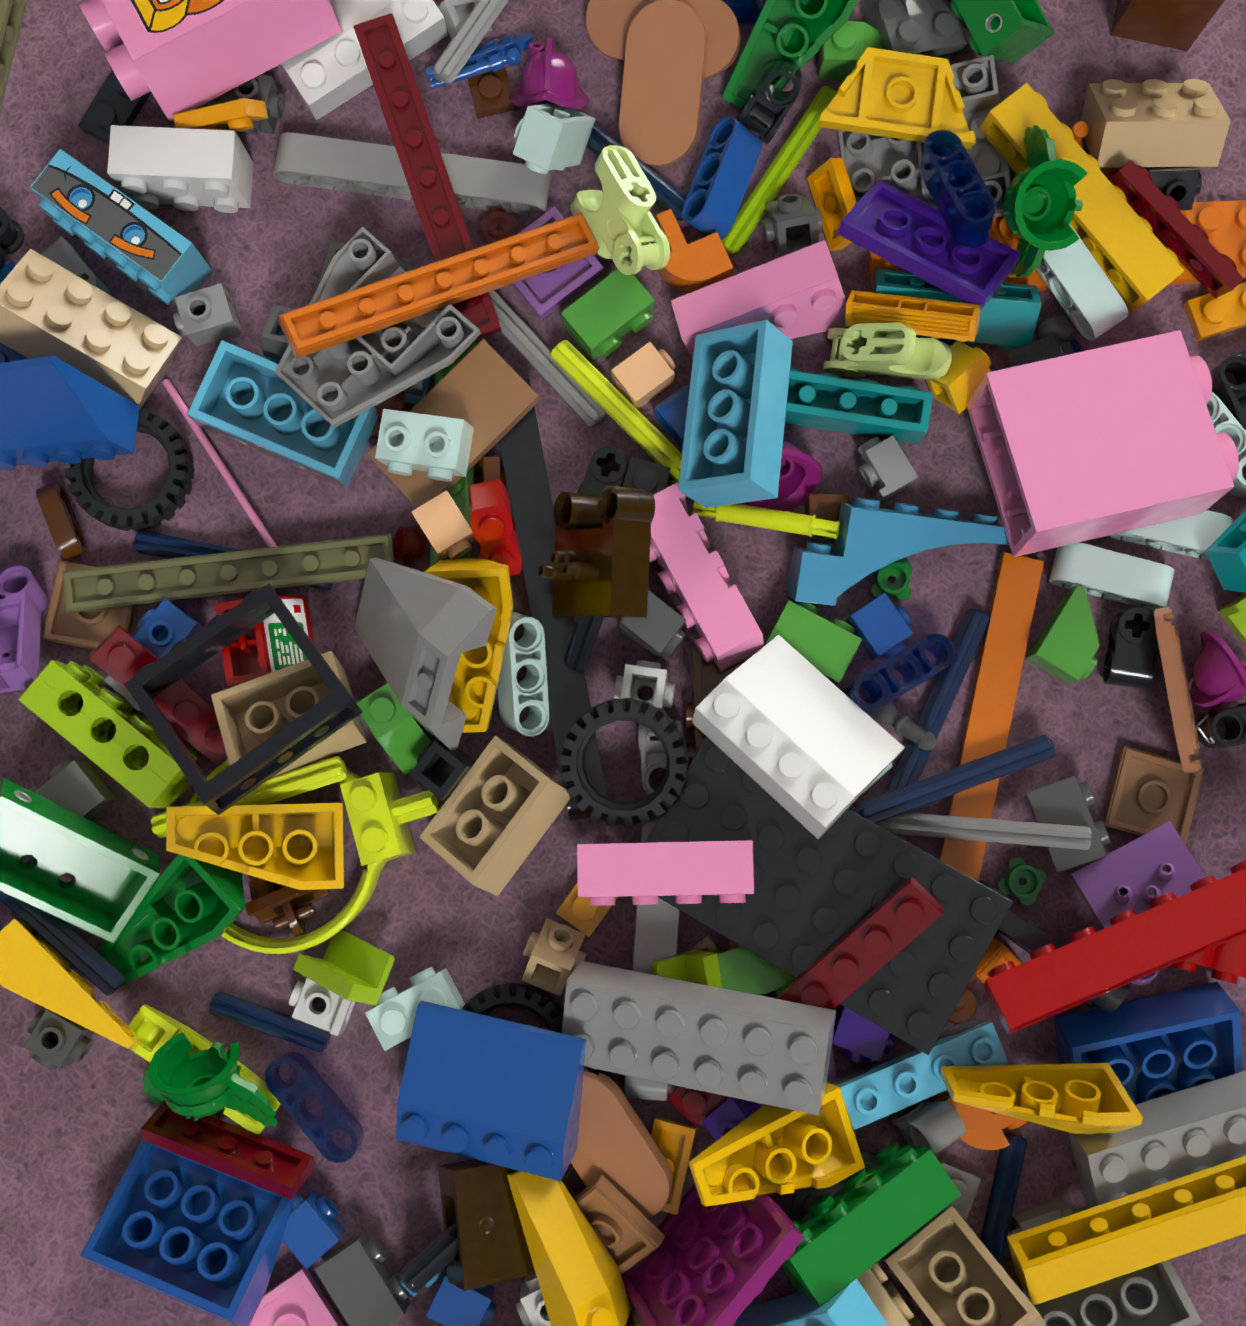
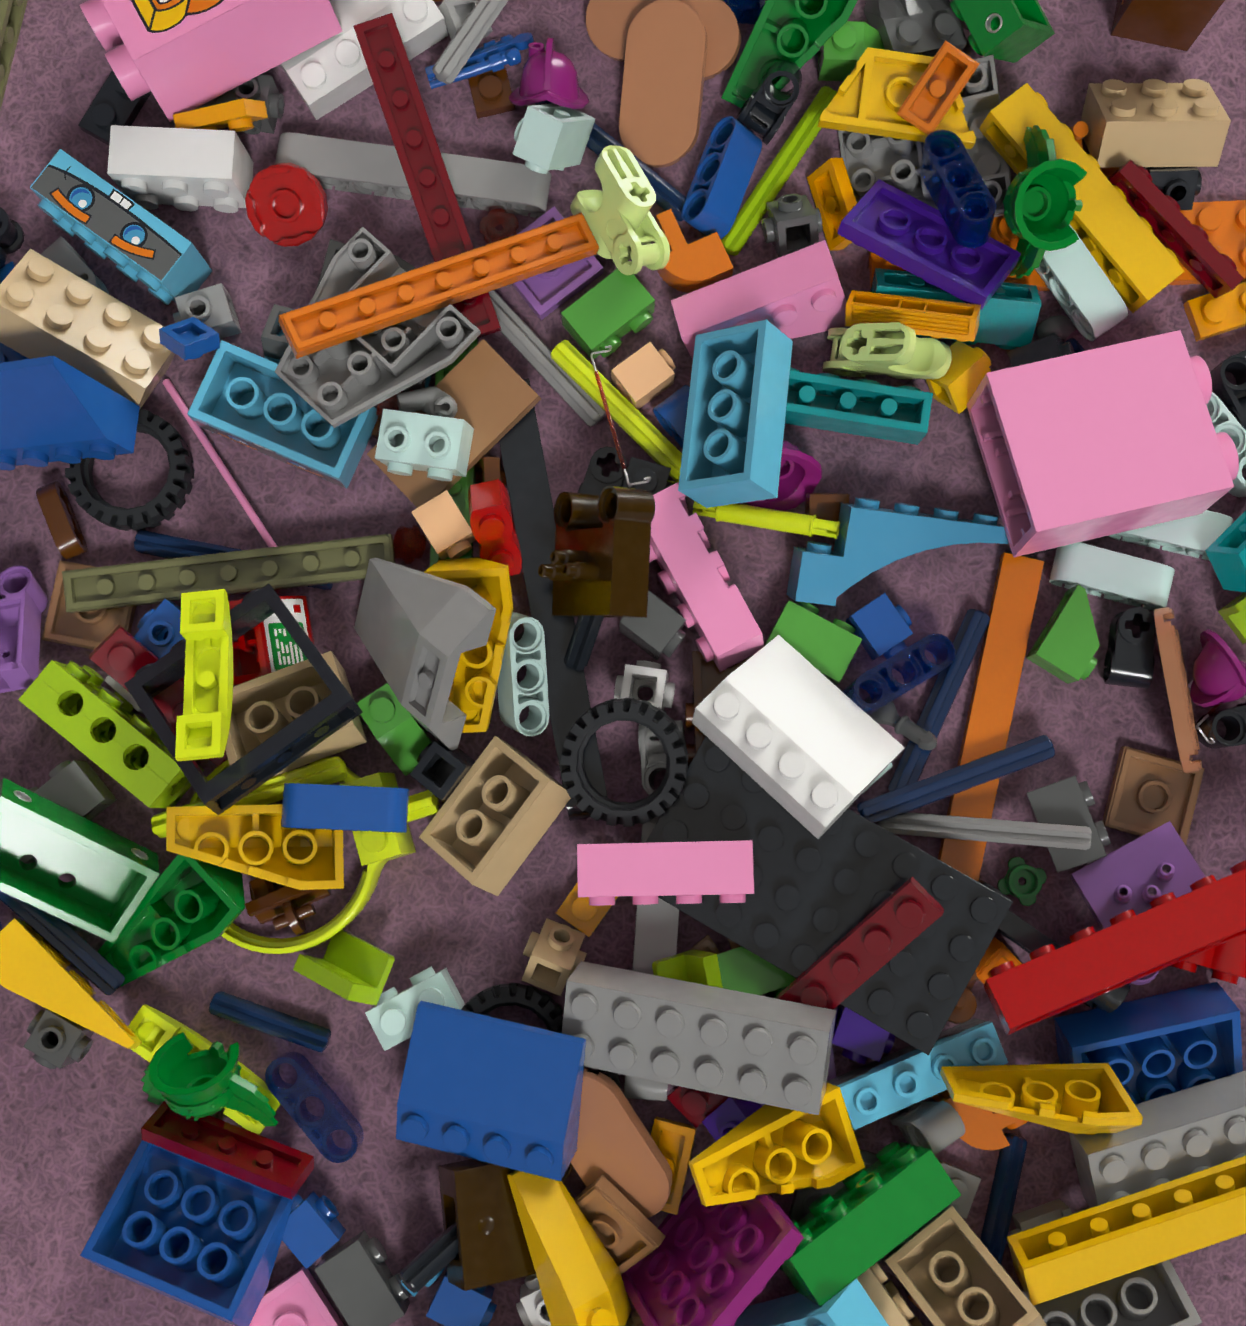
(189, 338): none -> blue plate
(208, 676): none -> neon yellow slope
(286, 204): none -> red tile
(335, 1015): white brick -> none
(345, 807): none -> blue beam
(429, 400): none -> light grey arm
(610, 419): none -> clear red piece
(885, 467): light grey brick -> none
(899, 589): green plate -> none
(938, 88): none -> orange slope

